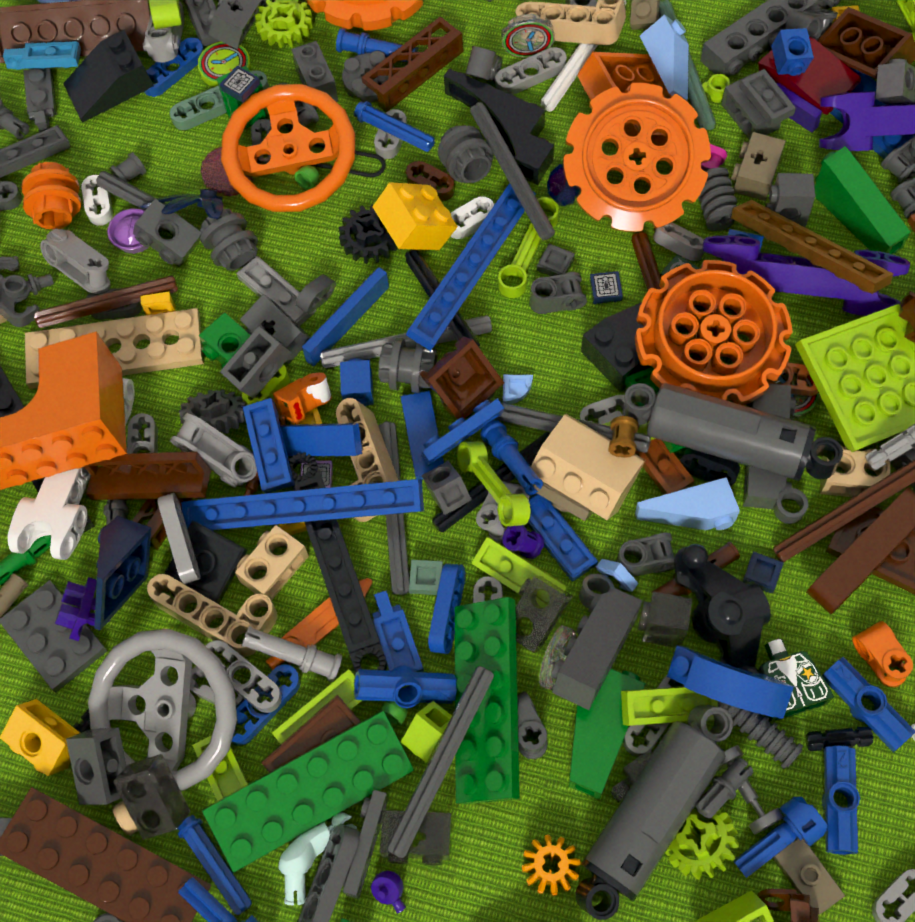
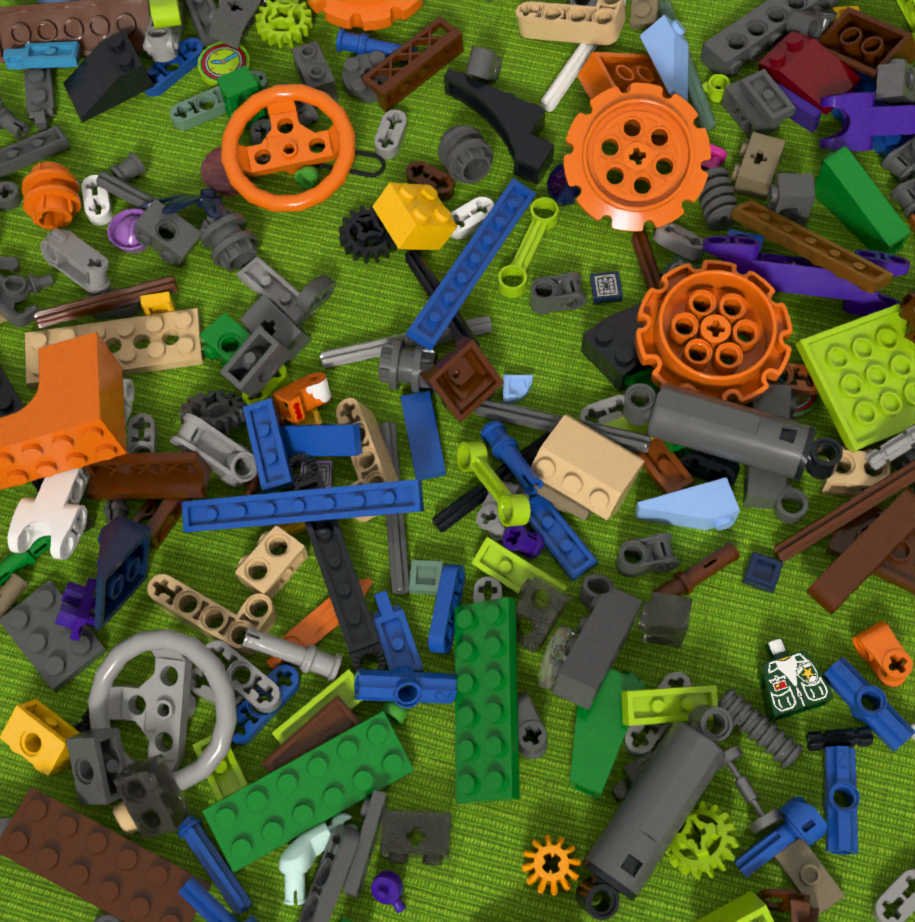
(178, 538): light grey beam -> none
(216, 561): black tile -> none
(240, 84): tile -> none
(346, 316): blue tile -> none
(357, 381): blue brick -> none
(393, 126): blue axle -> none
(426, 730): lime brick -> none
(440, 762): dark grey axle -> none
(446, 487): flat silver brick -> none
(461, 430): blue plate -> none
(512, 171): dark grey axle -> none
(527, 35): tile -> none
(537, 62): light grey beam -> none
(555, 261): dark grey tile -> none
(619, 572): light blue tile -> none
(623, 436): pearl gold bush -> none
(723, 788): dark grey axle -> none
(727, 608): black piece -> none
(730, 684): blue arch -> none
(792, 51): blue brick -> none

